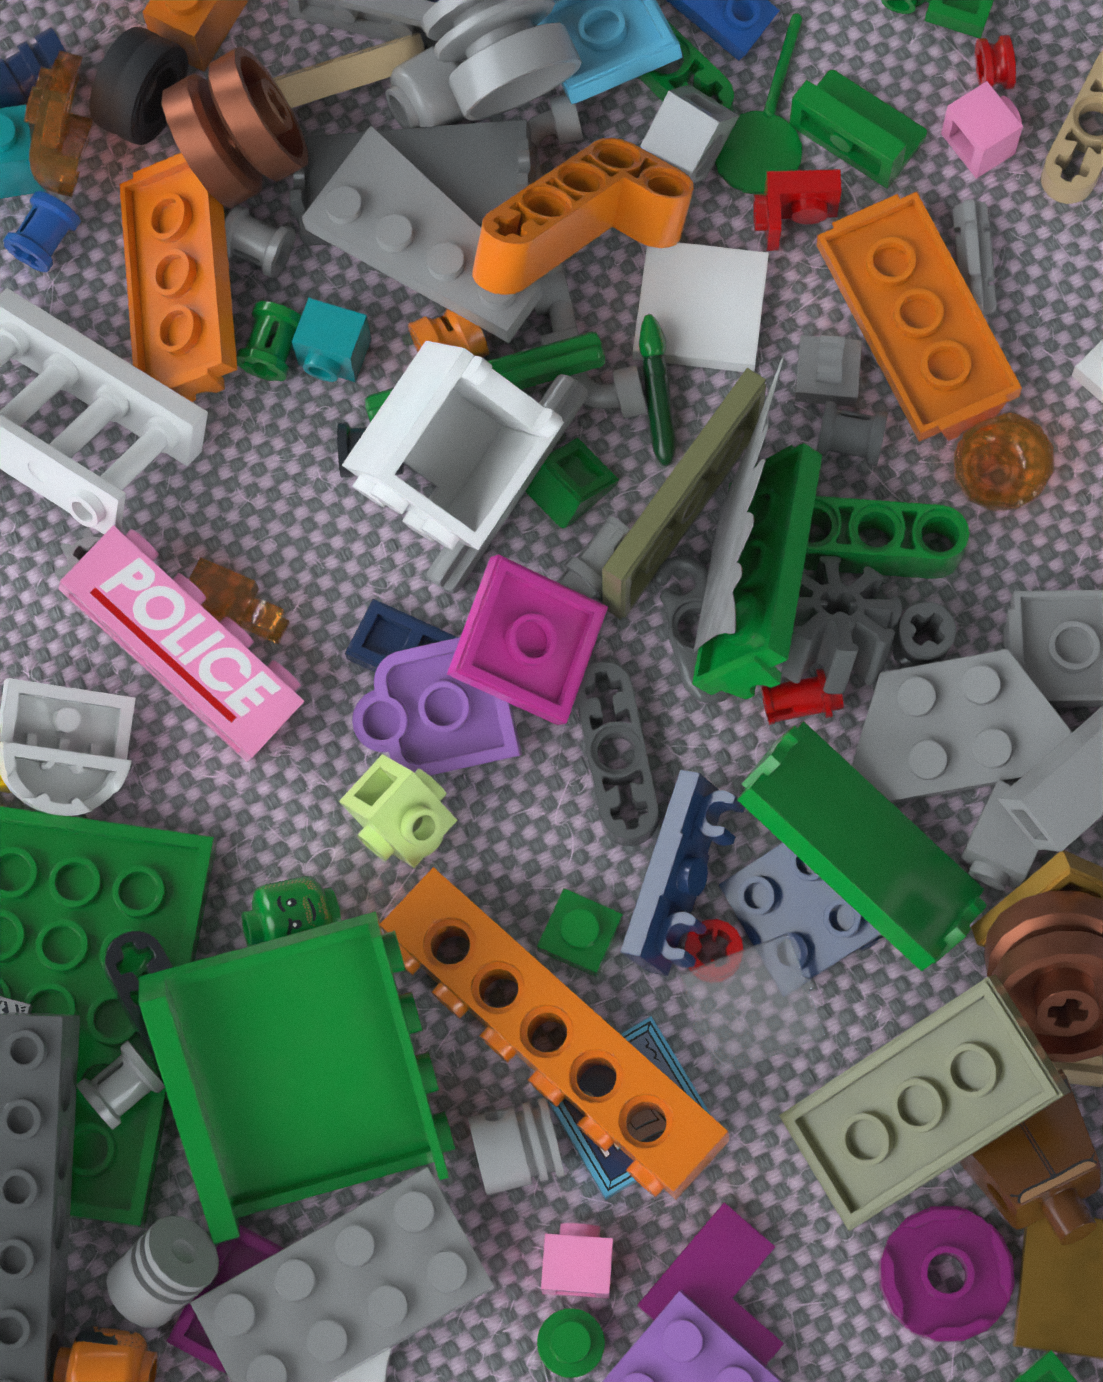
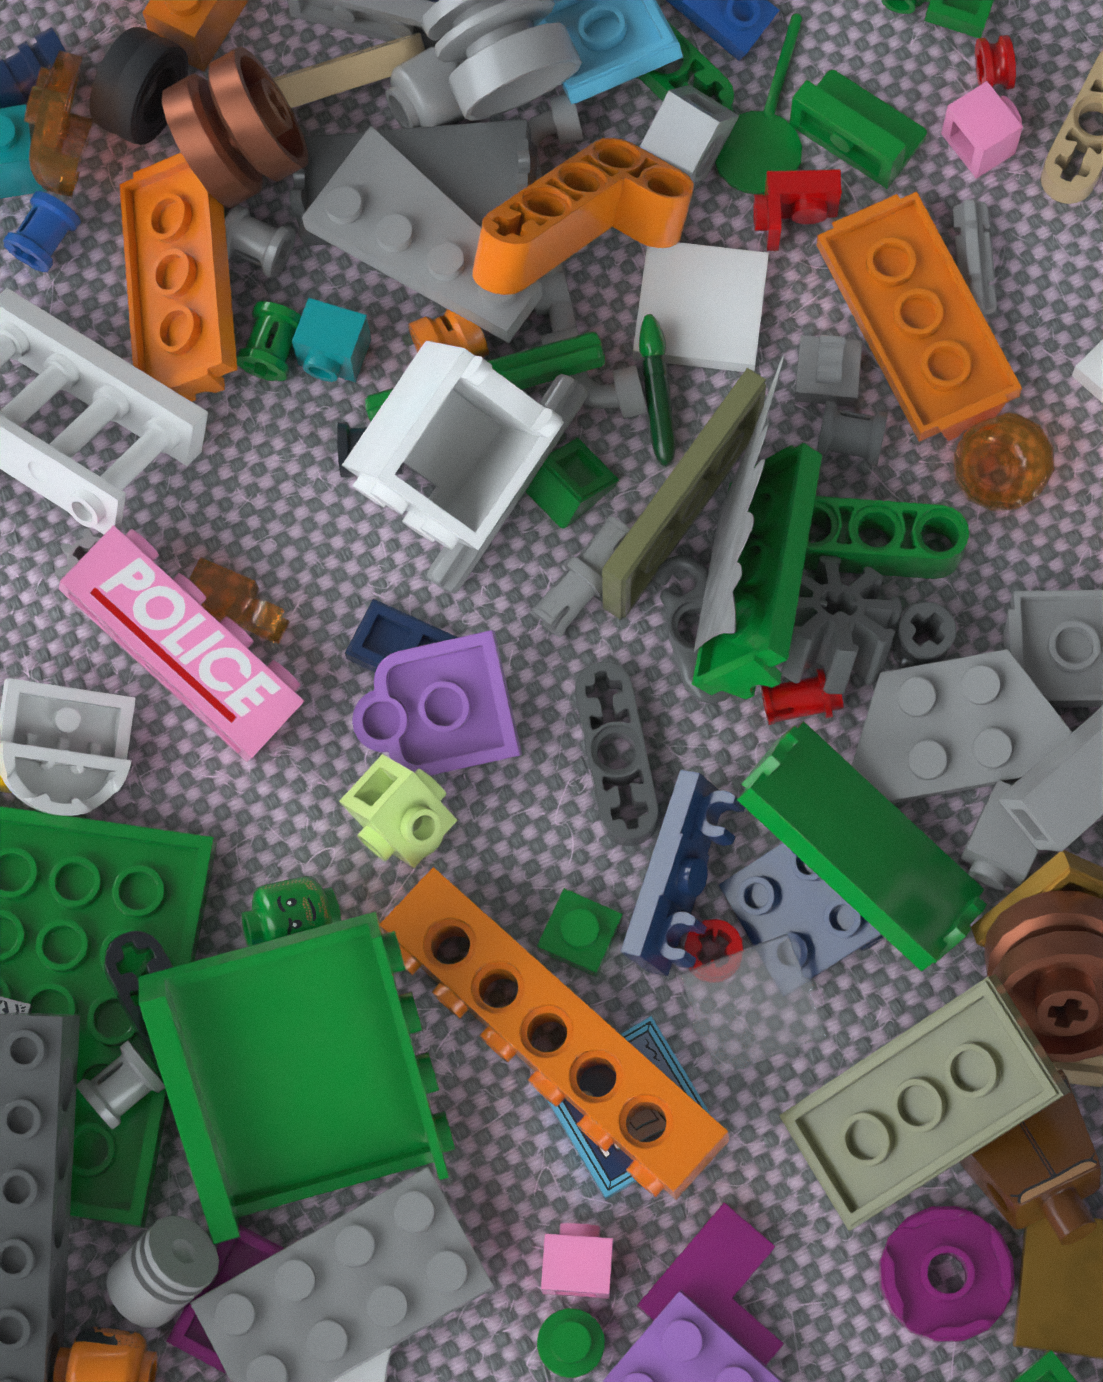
(515, 1146): light grey piece -> none
(527, 640): dark pink tile -> none

